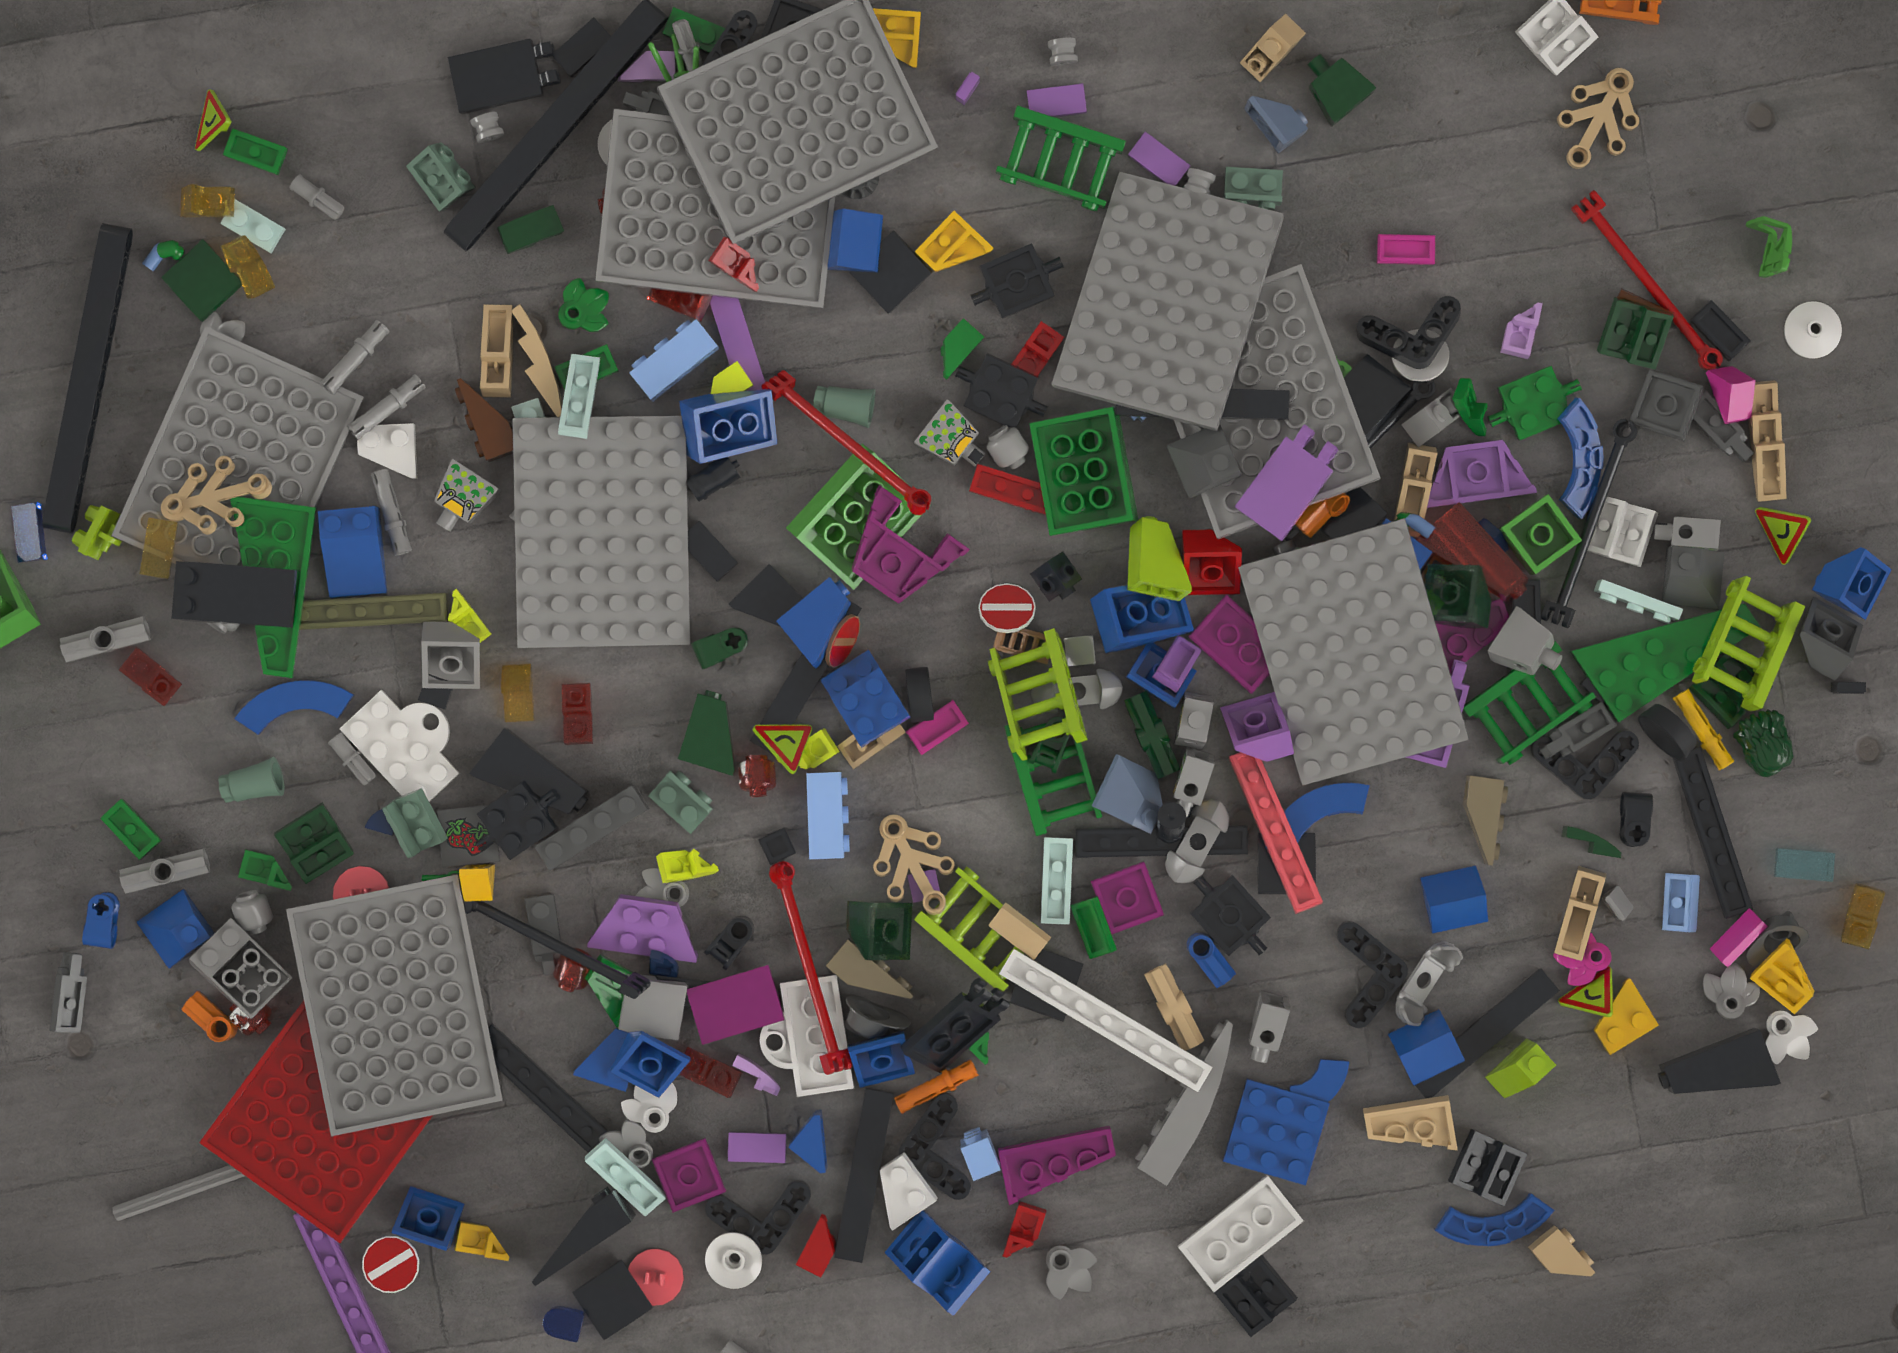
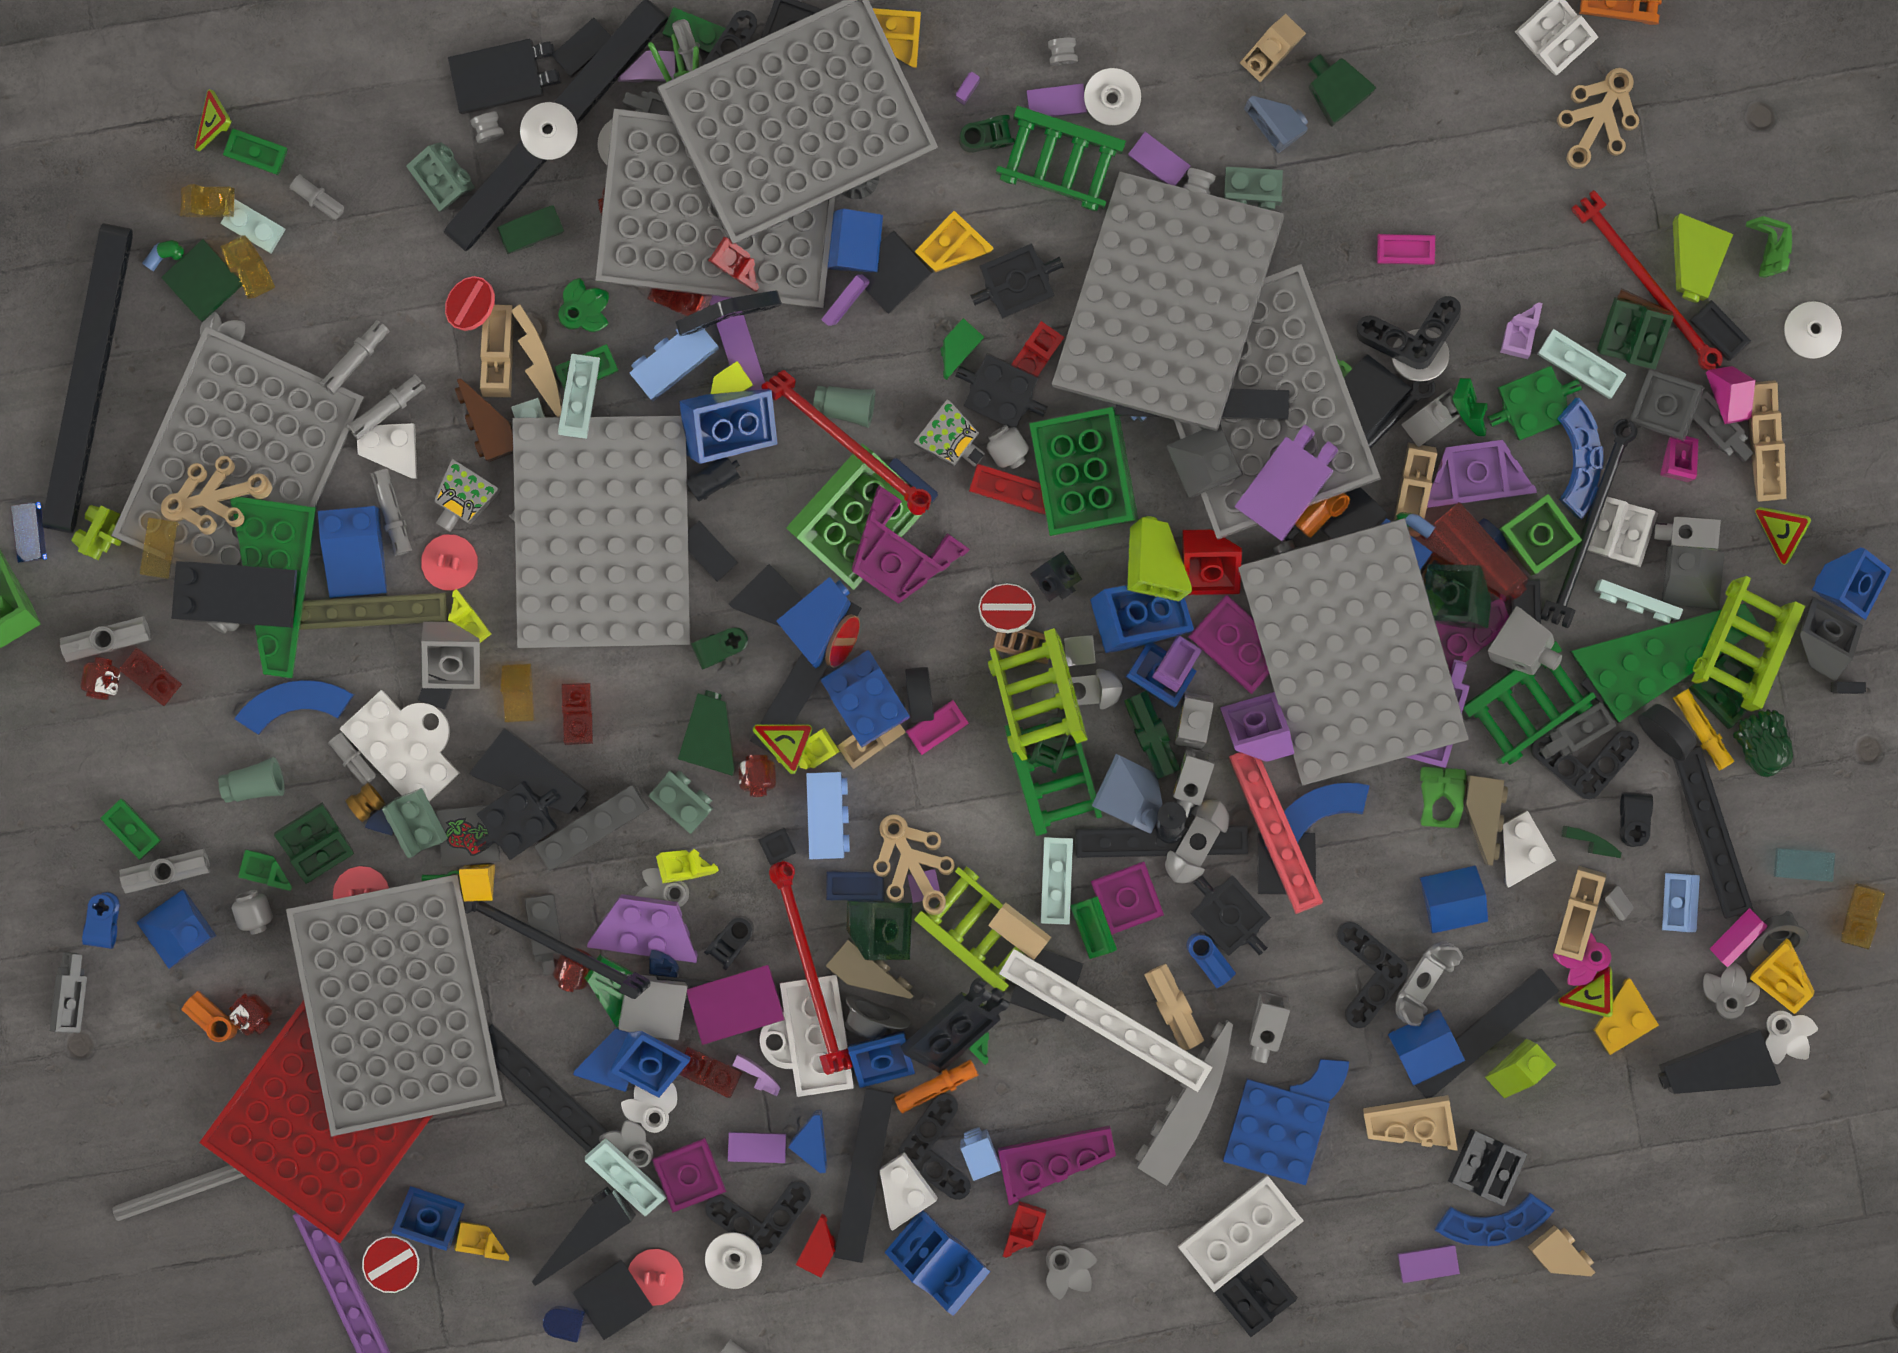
(100, 679): none -> clear red head
(239, 968): light grey slope -> none
(365, 802): none -> pearl gold wheel
(449, 562): none -> coral piece
(469, 303): none -> red piece
(550, 145): none -> white dish
(728, 308): none -> black beam
(845, 300): none -> medium lavender tile
(854, 886): none -> dark blue tile
(911, 478): none -> dark blue tile
(989, 134): none -> dark green piece
(1112, 82): none -> white dish
(1428, 1263): none -> medium lavender tile
(1438, 784): none -> bright green piece
(1523, 849): none -> white wing
(1581, 364): none -> light aqua plate
(1681, 459): none -> dark pink slope
(1698, 256): none -> lime slope

